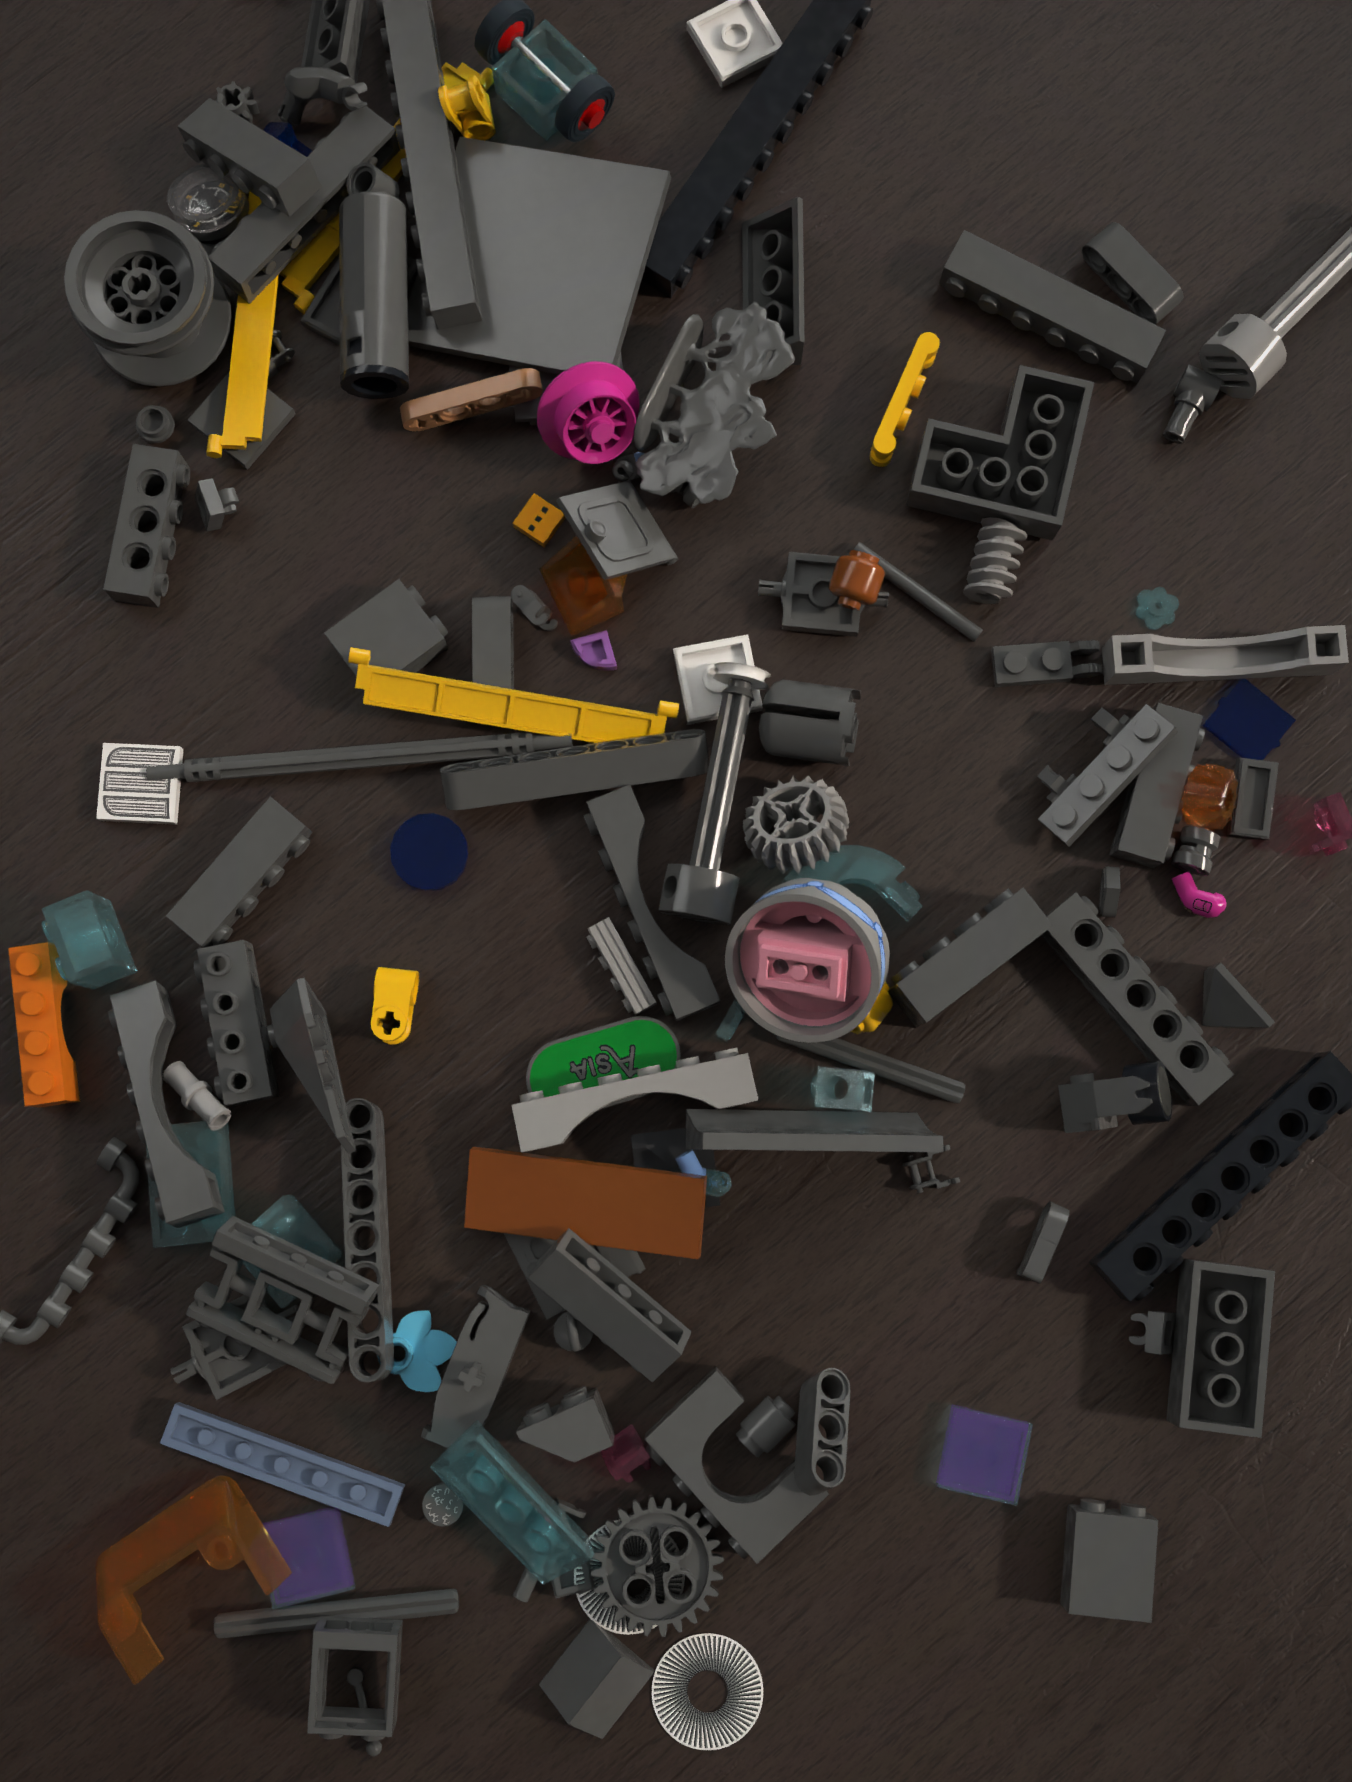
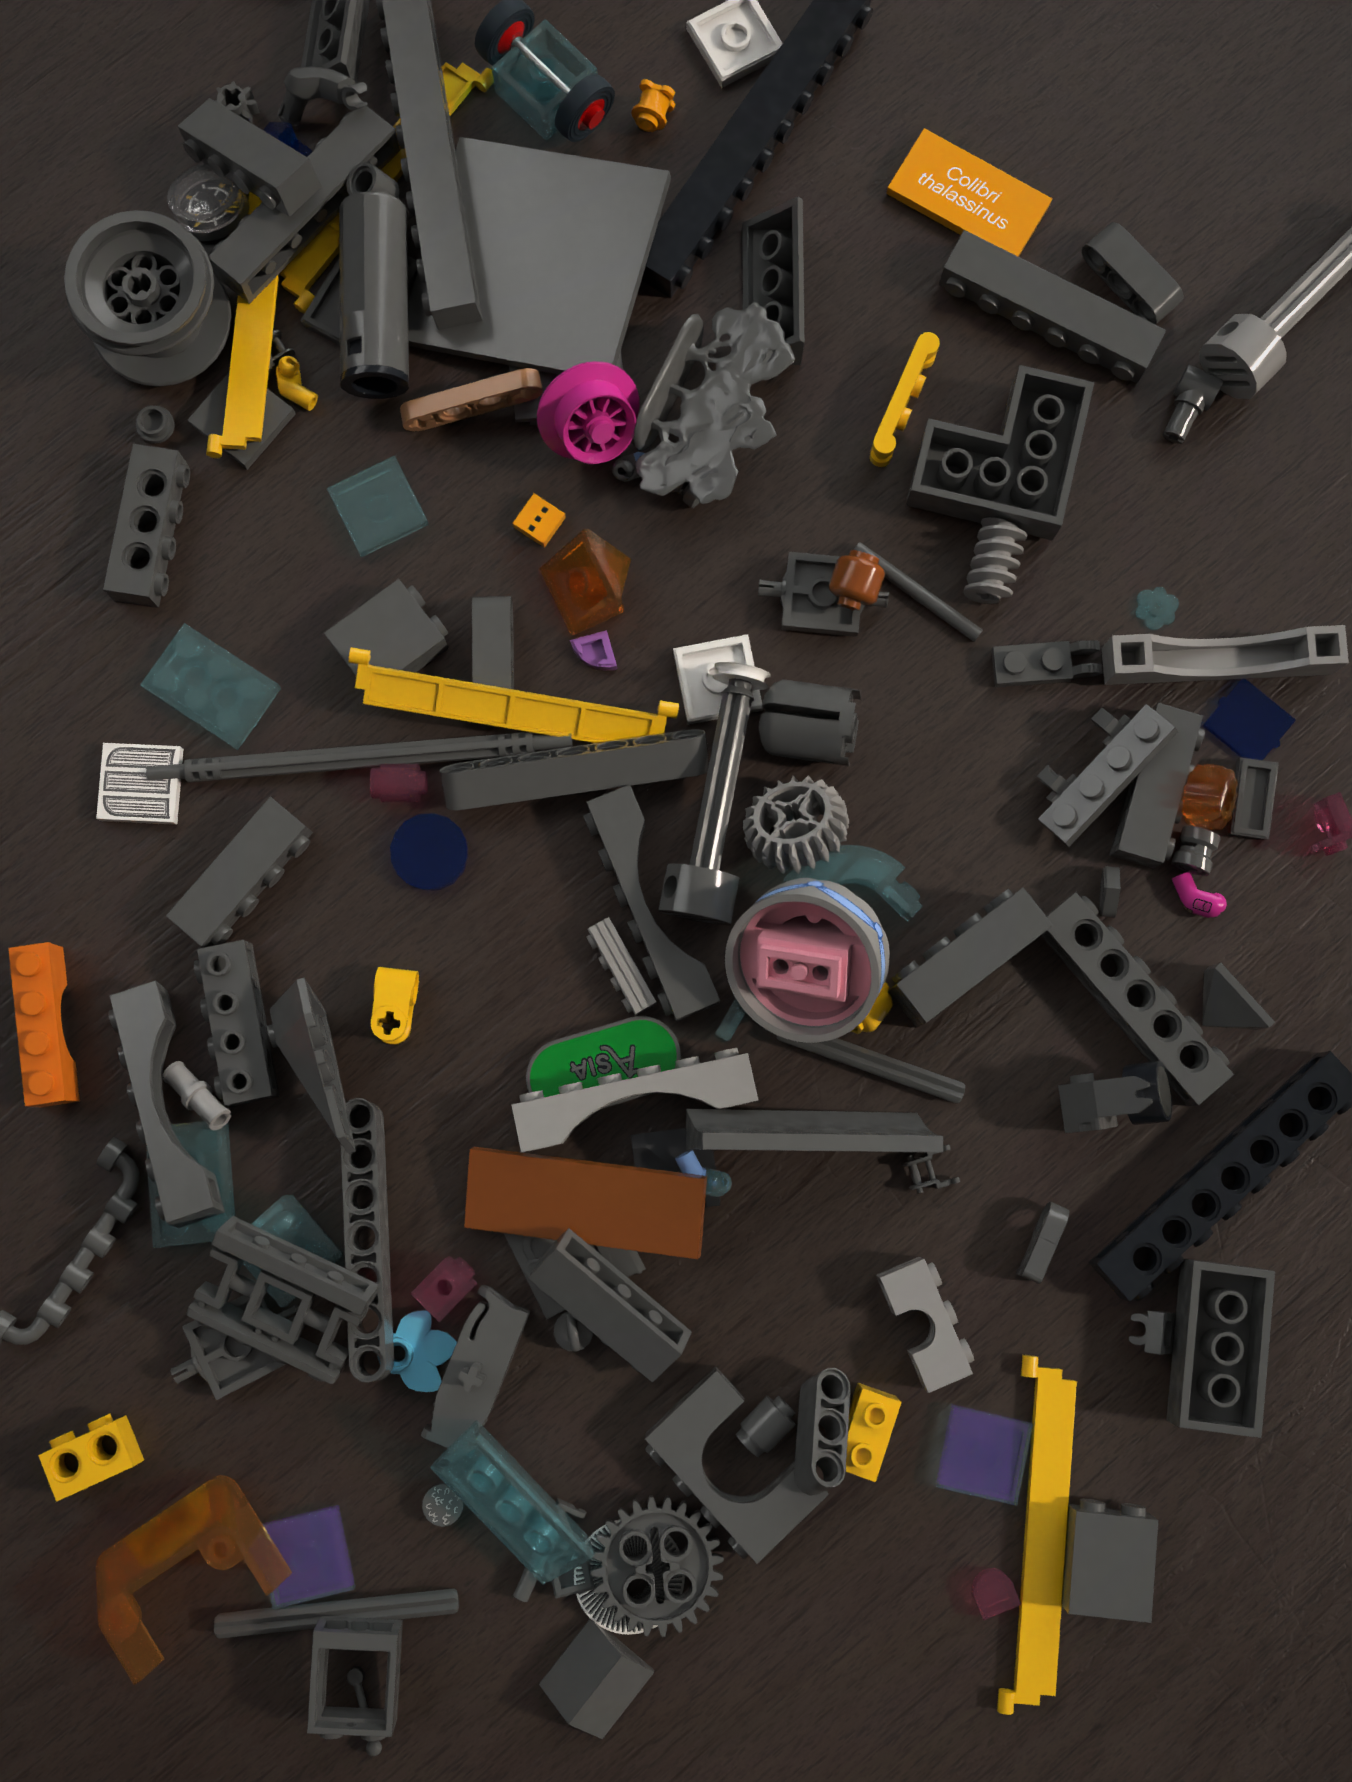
(87, 940): clear light blue brick -> none
(93, 1461): none -> yellow brick
(210, 686): none -> clear light blue plate
(214, 503): dark grey tile -> none
(282, 1464): sand blue plate -> none
(290, 383): none -> yellow arm
(378, 506): none -> clear light blue tile
(398, 783): none -> clear pink brick
(445, 1287): none -> clear pink brick
(468, 109): yellow piece -> none
(533, 607): dark grey piece -> none
(570, 1429): dark grey slope -> none
(617, 529): dark grey container -> none
(626, 1454): clear pink tile -> none
(653, 106): none -> light orange brick
(743, 1700): sticker -> none
(859, 1089): clear light blue brick -> none
(869, 1430): none -> yellow brick
(942, 1355): none -> light grey arch
(968, 193): none -> light orange tile
(994, 1593): none -> clear pink tile
(1043, 1537): none -> yellow piece

